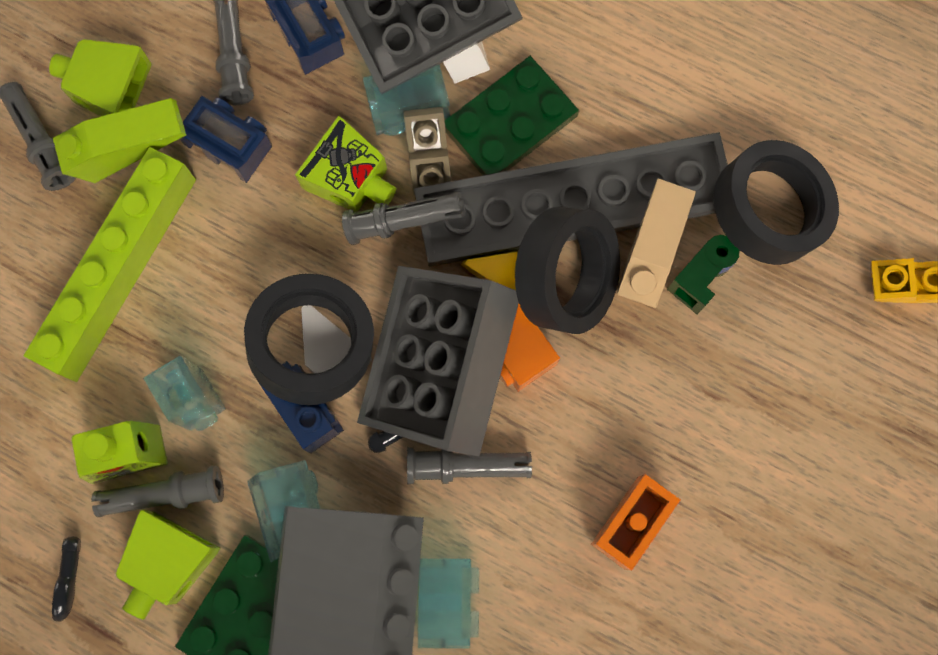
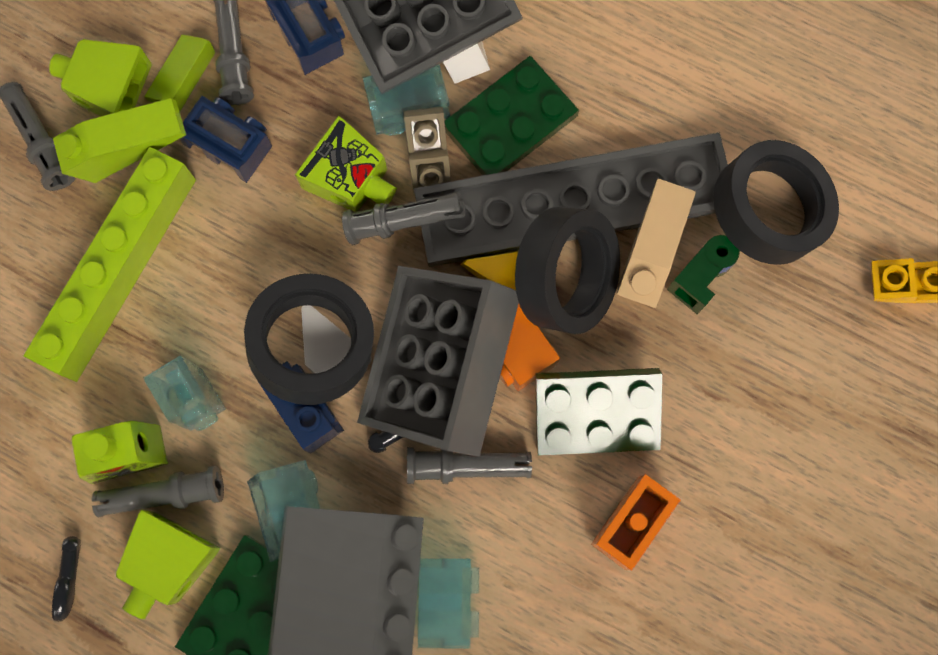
(181, 70): none -> lime slope
(598, 411): none -> plate

